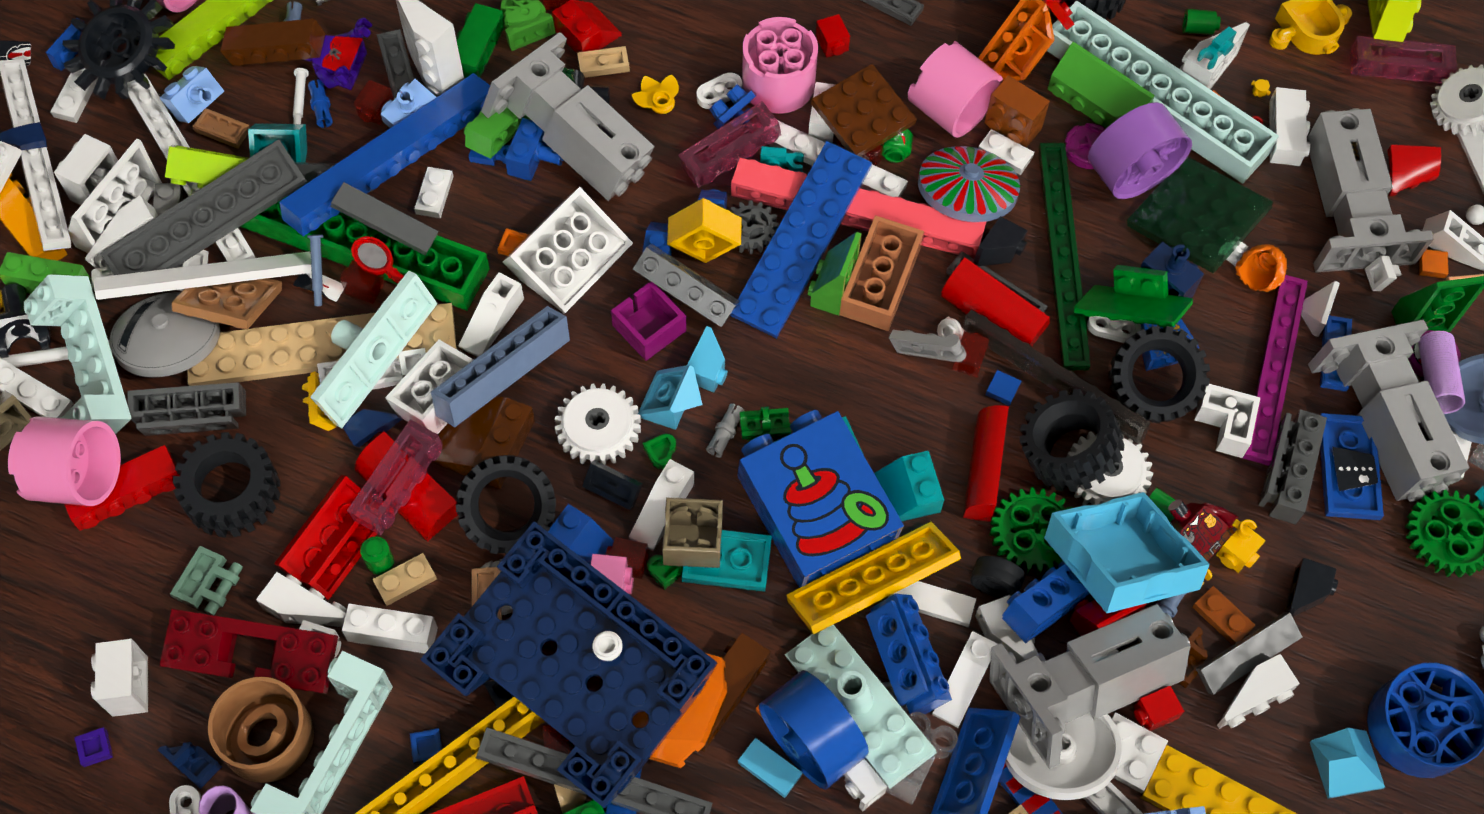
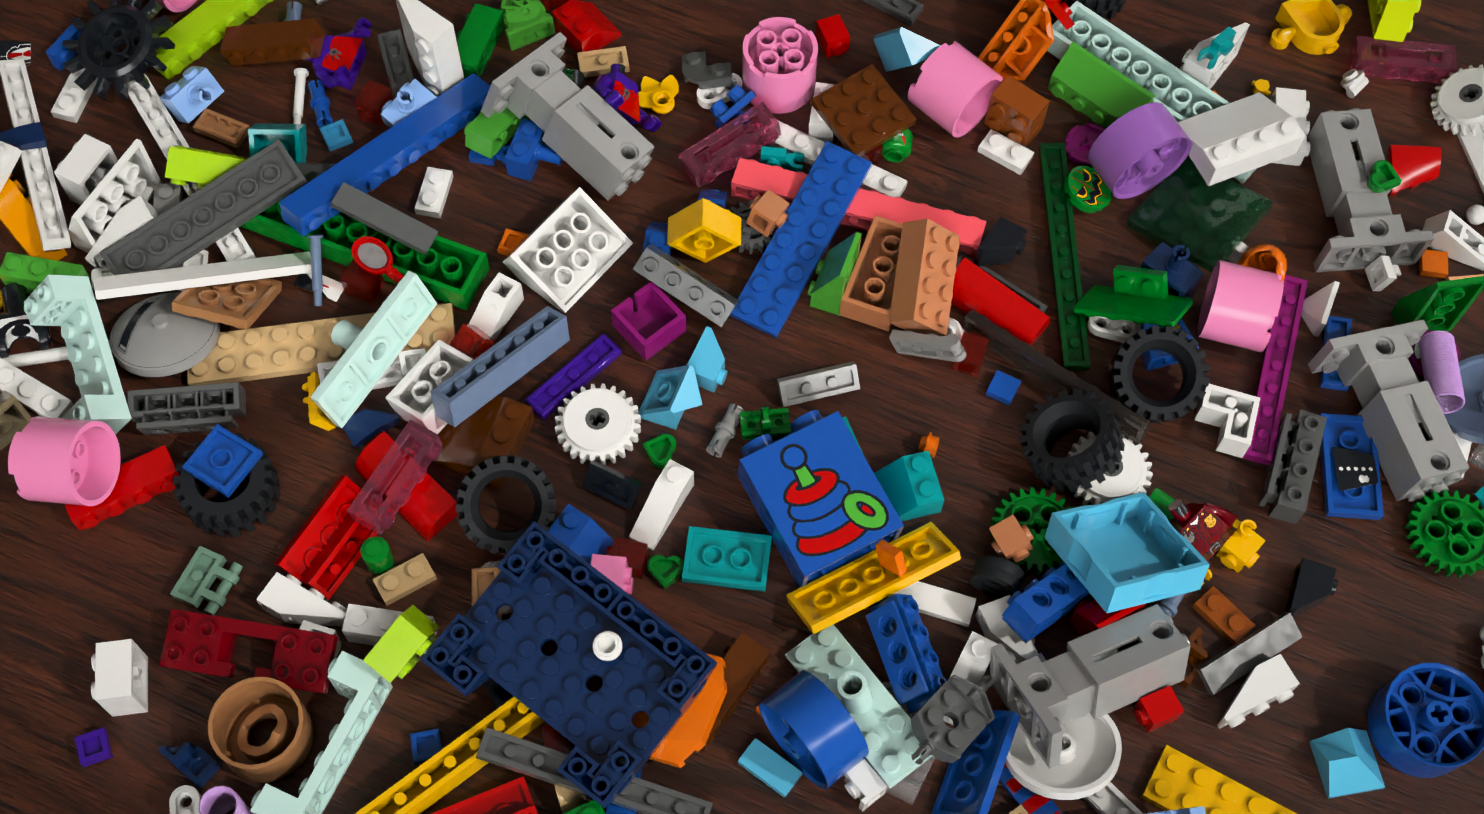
(222, 460): none -> blue tile
(336, 135): none -> dark azure tile
(398, 647): none -> lime brick
(471, 341): none -> clear red brick
(573, 376): none -> dark purple tile
(623, 97): none -> dark purple torso
(692, 532): dark tan piece -> none
(706, 76): none -> dark grey plate
(767, 213): none -> nougat brick
(818, 384): none -> light grey plate
(891, 558): none -> orange tile
(902, 48): none -> medium azure slope
(924, 278): none -> nougat brick
(929, 443): none -> orange plate
(967, 708): none -> dark grey plate
(968, 184): dish -> none
(986, 463): red brick -> none
(1011, 539): none -> nougat brick
(1087, 189): none -> green tile
(1139, 753): white plate -> none
(1200, 22): green brick -> none
(1240, 306): none -> bright pink brick
(1241, 137): none -> white slope
(1354, 82): none -> white plate
(1383, 177): none -> green tile

